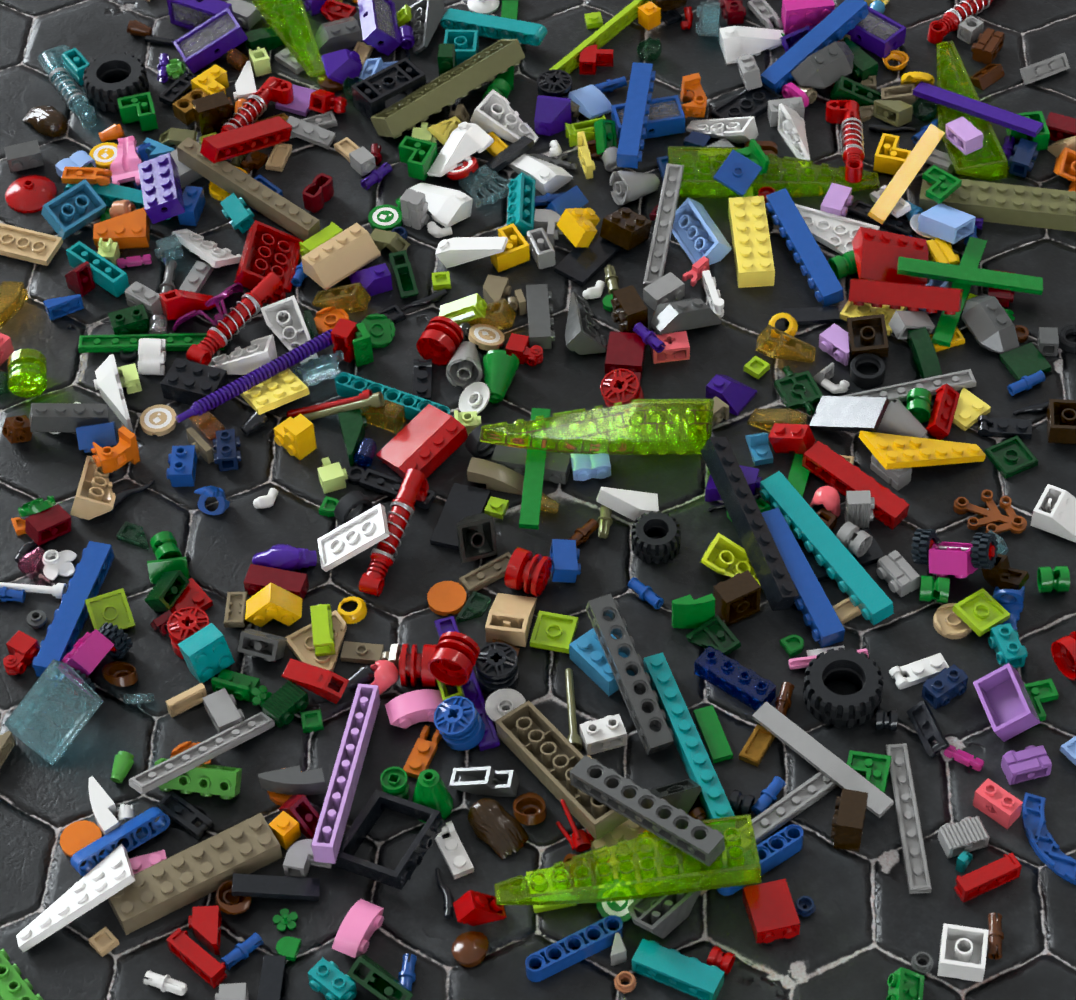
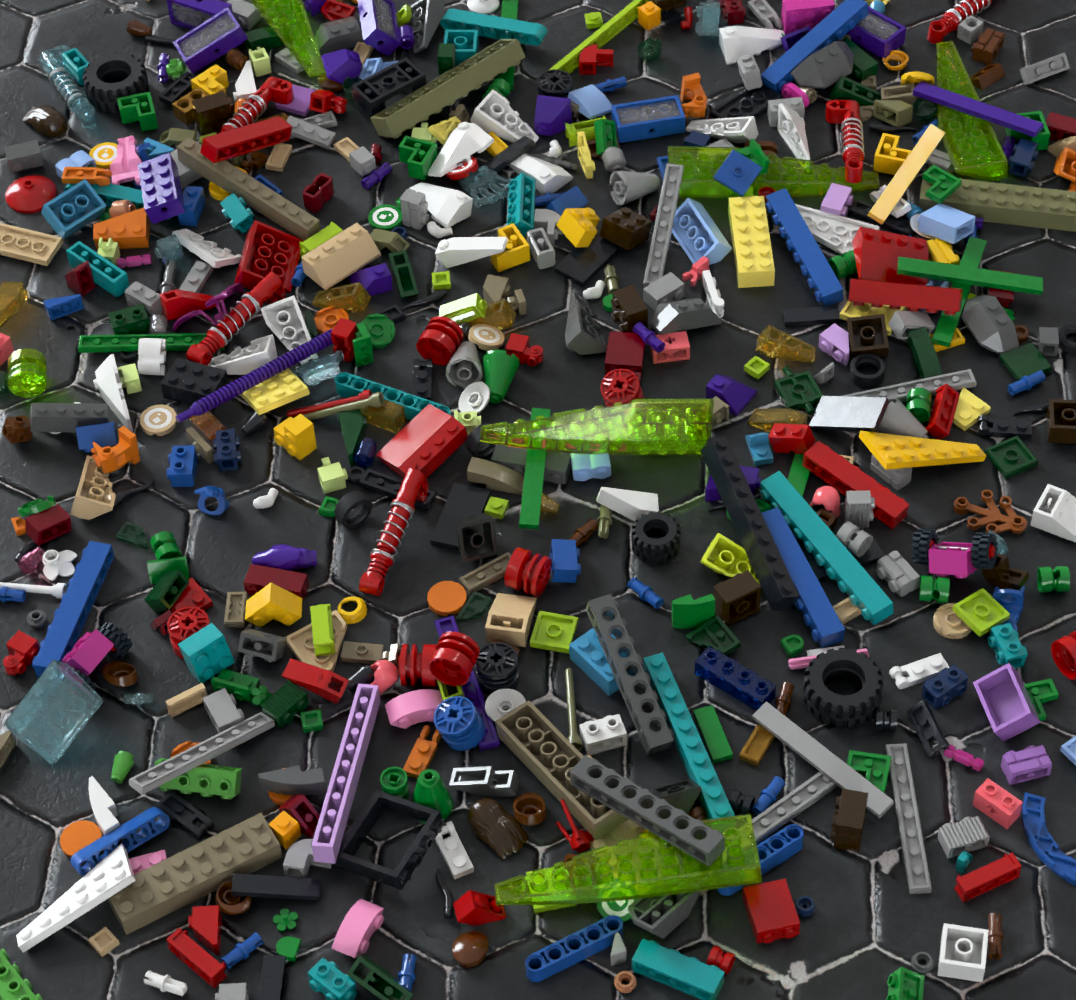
(110, 608): lime plate -> none
(112, 133): orange cone -> none
(125, 813): white hose -> none
(353, 537): white plate -> none
(539, 315): dark grey brick -> none
(634, 117): blue brick -> none
(793, 326): yellow piece -> none
(835, 388): white arm -> none
(964, 135): lavender brick -> none

